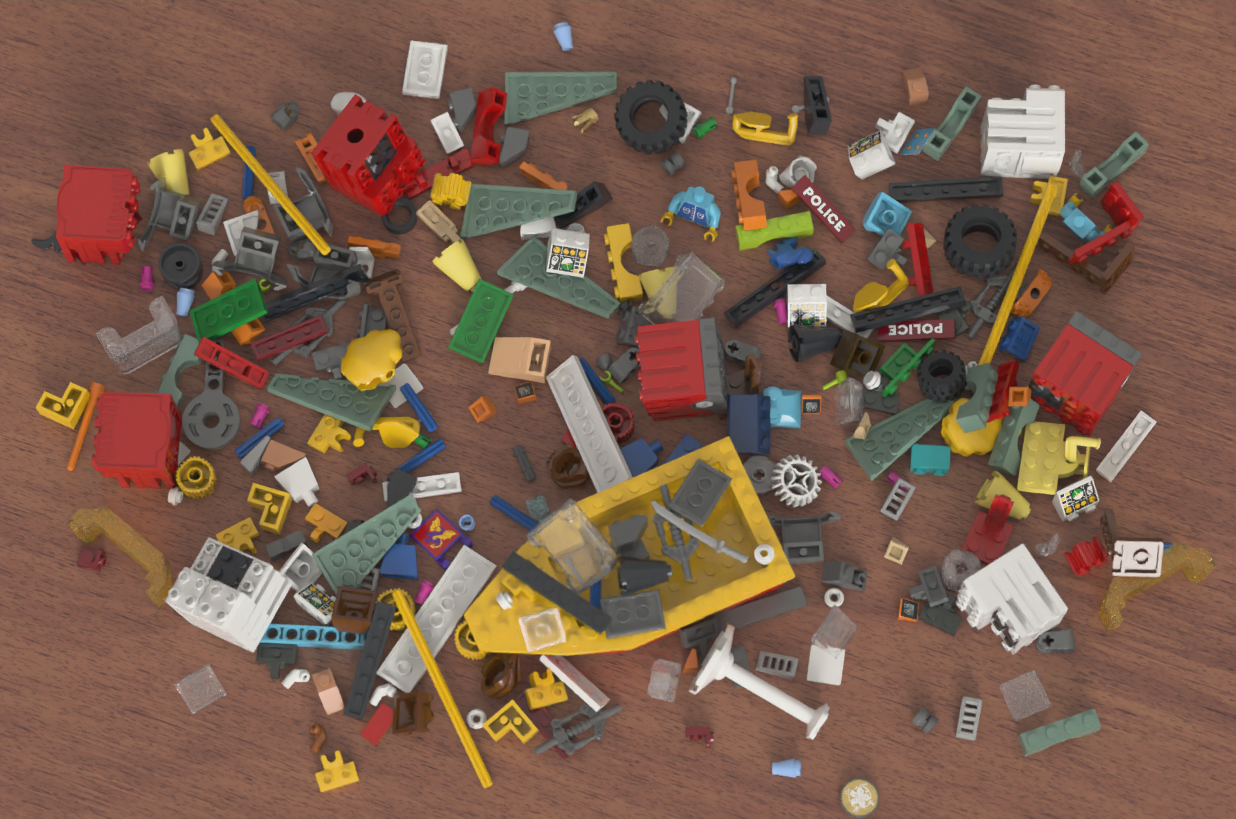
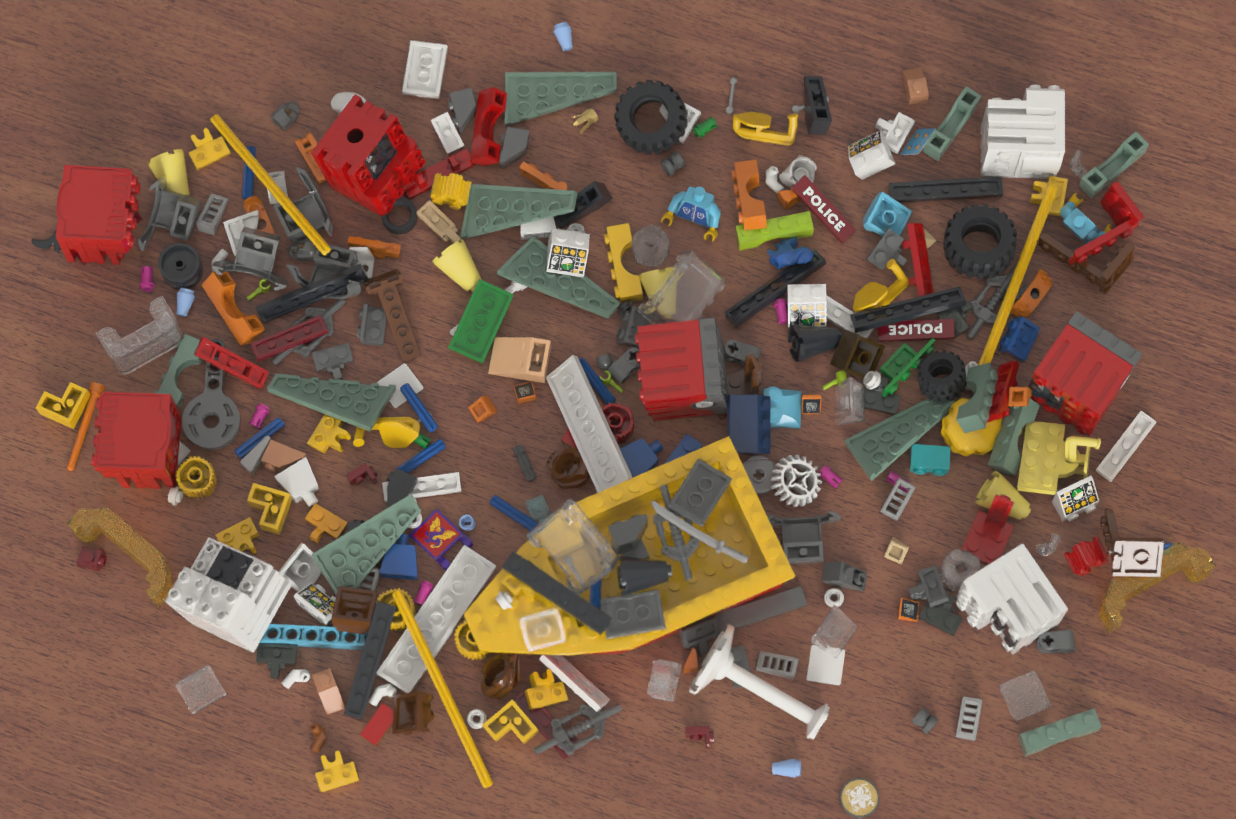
(229, 311): green plate -> none
(278, 548): dark grey piece -> none
(372, 359): yellow piece -> none
(764, 560): white plate -> none
(863, 427): tan slope -> none

